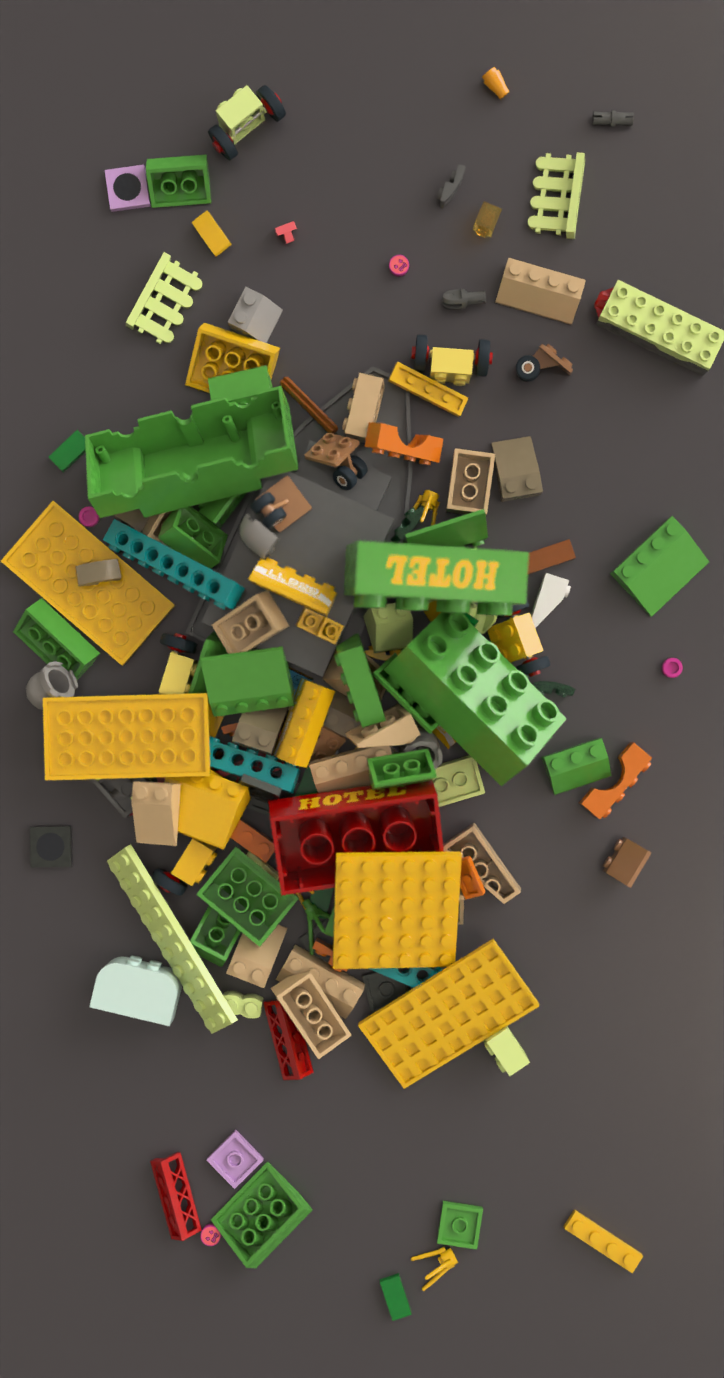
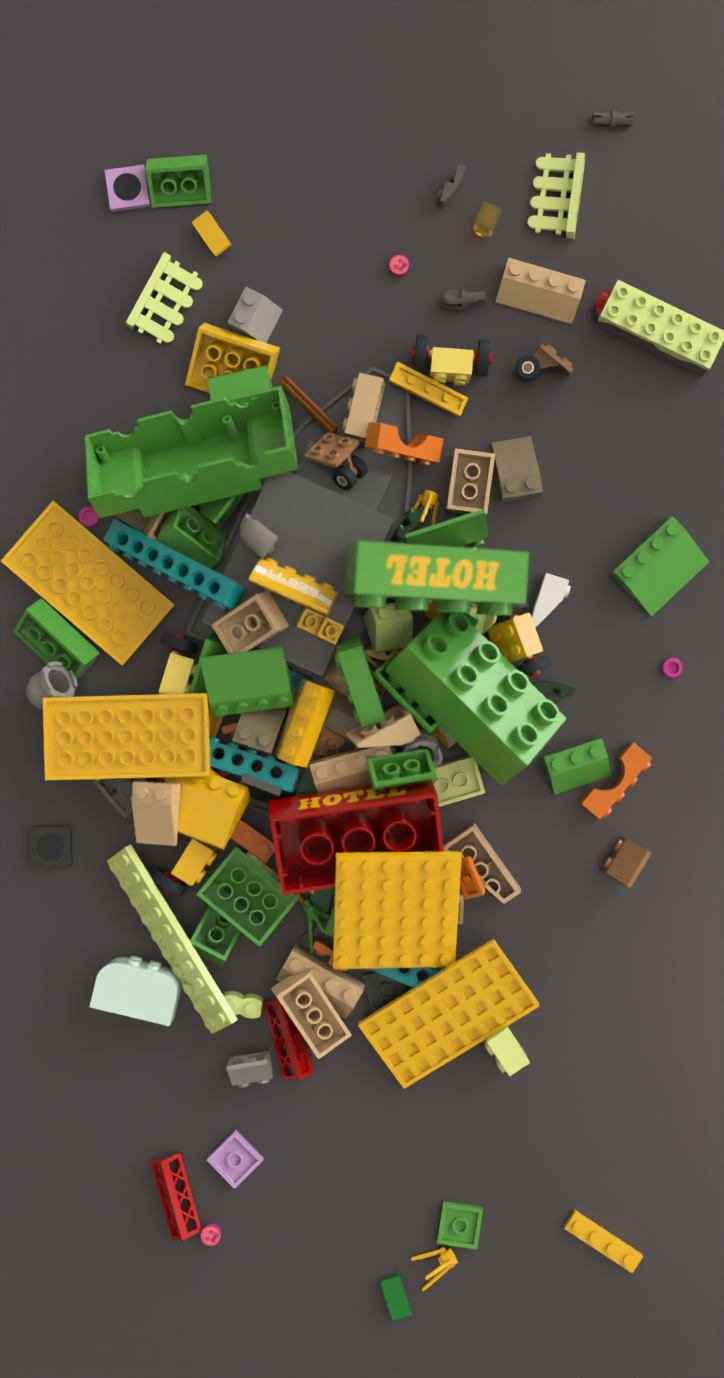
(69, 451): green tile -> none
(98, 572): dark tan slope -> none
(241, 116): brick -> none
(250, 1068): none -> light grey slope
(255, 962): tan slope -> none
(261, 1216): bright green slope -> none
(281, 505): medium nougat plate -> none
(285, 230): coral tile -> none
(495, 82): light orange cone -> none
(550, 556): dark orange tile -> none

